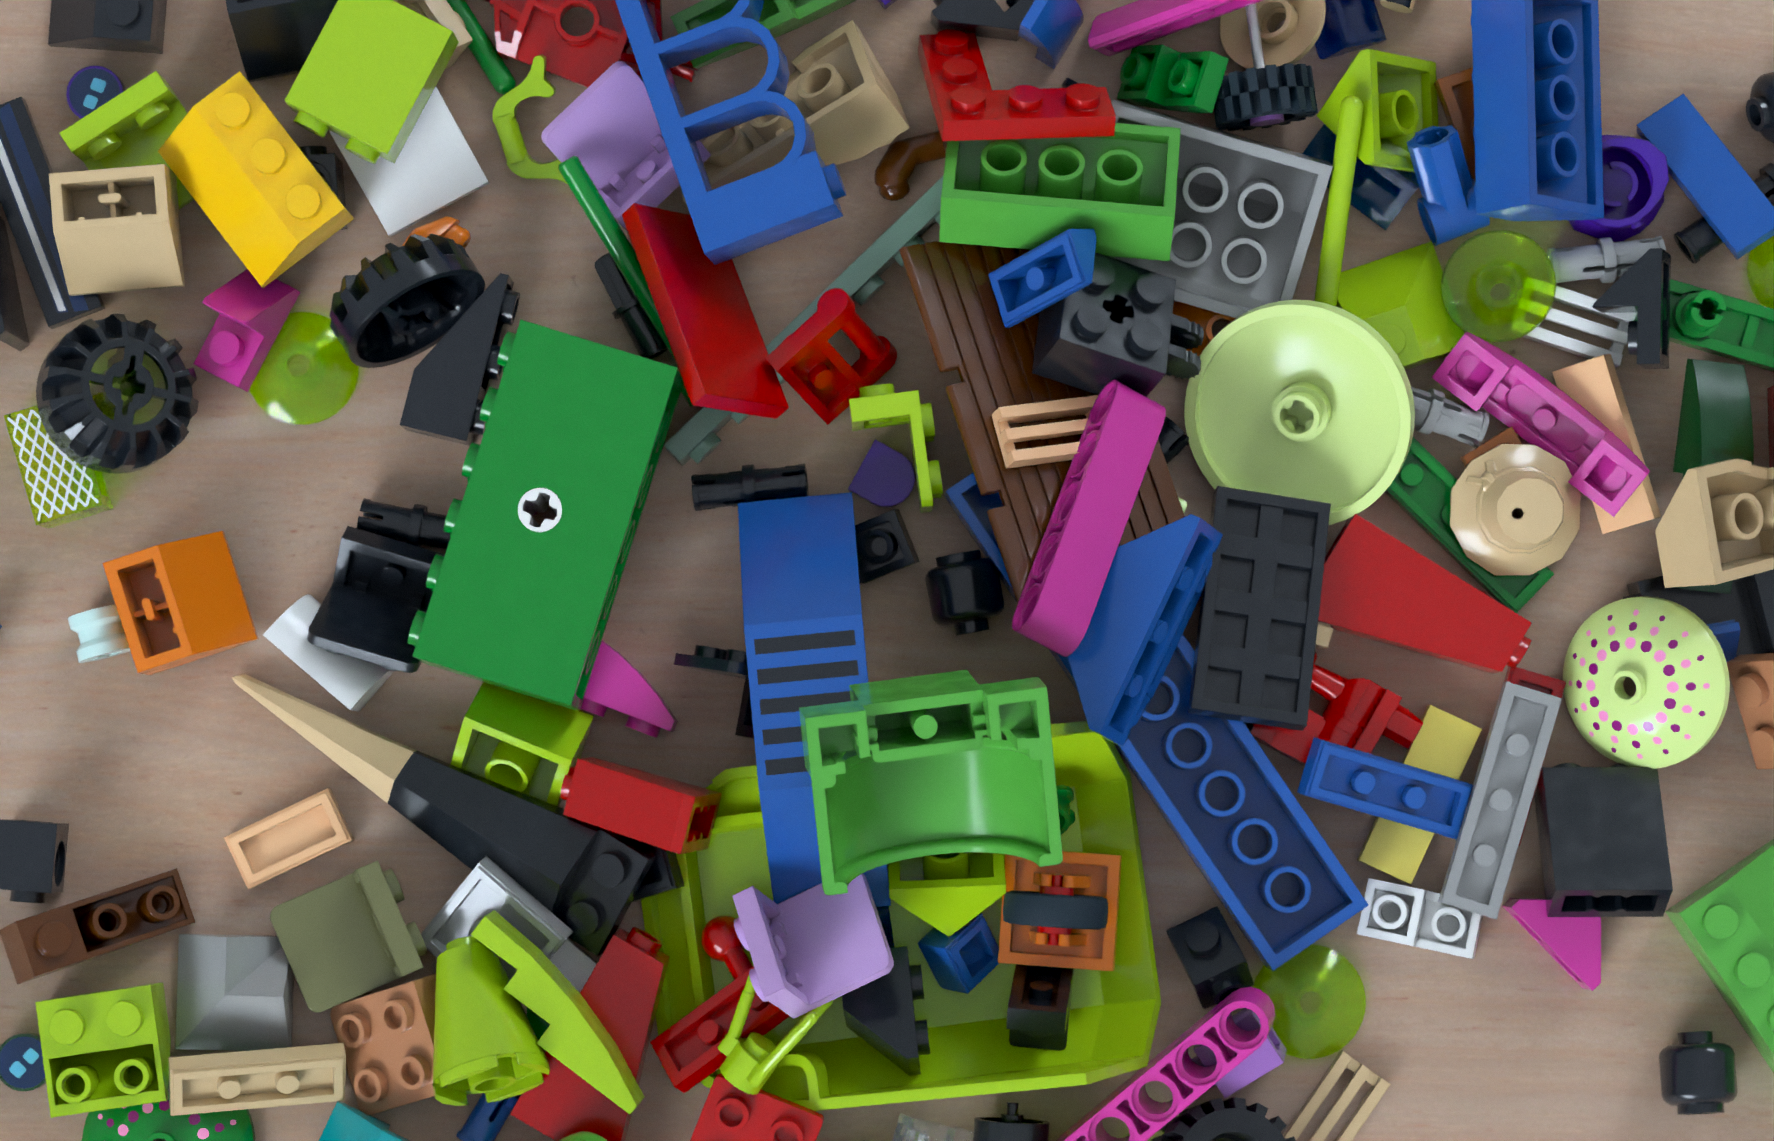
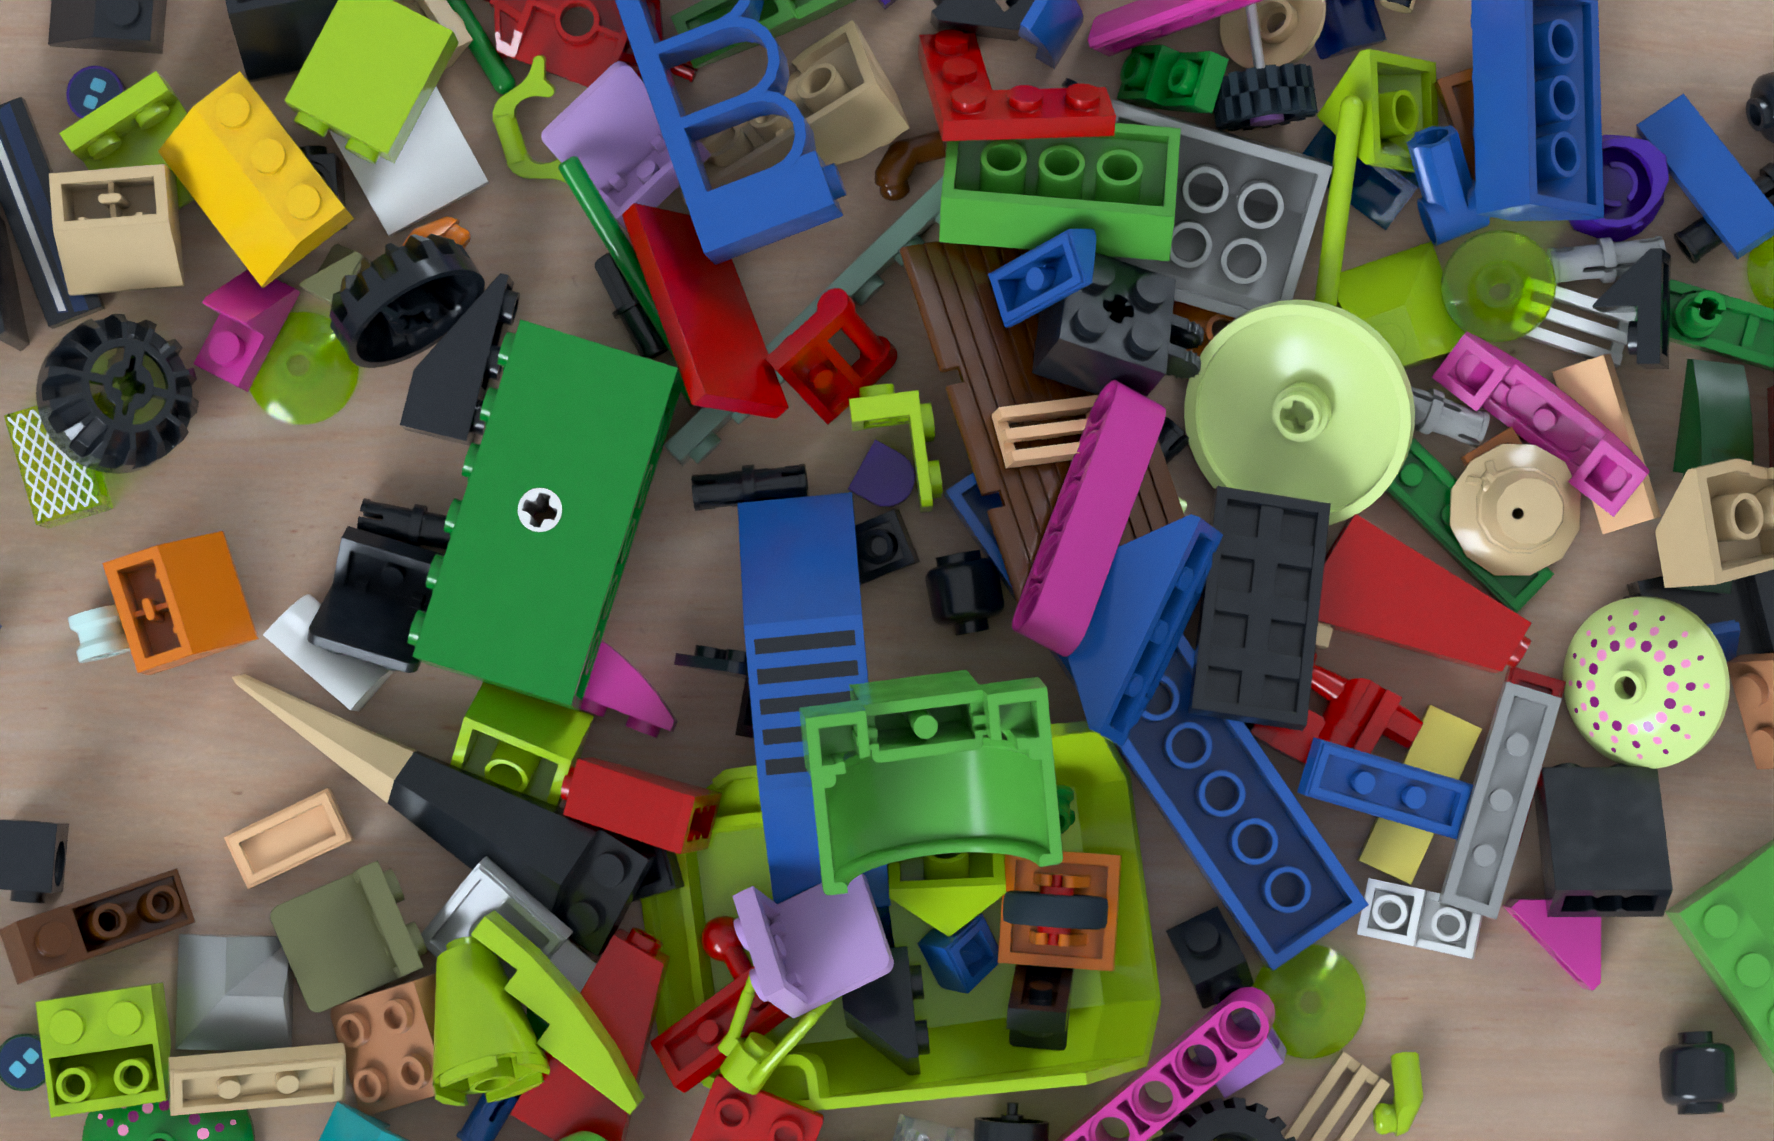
(328, 279): none -> olive slope
(1407, 1097): none -> lime arm

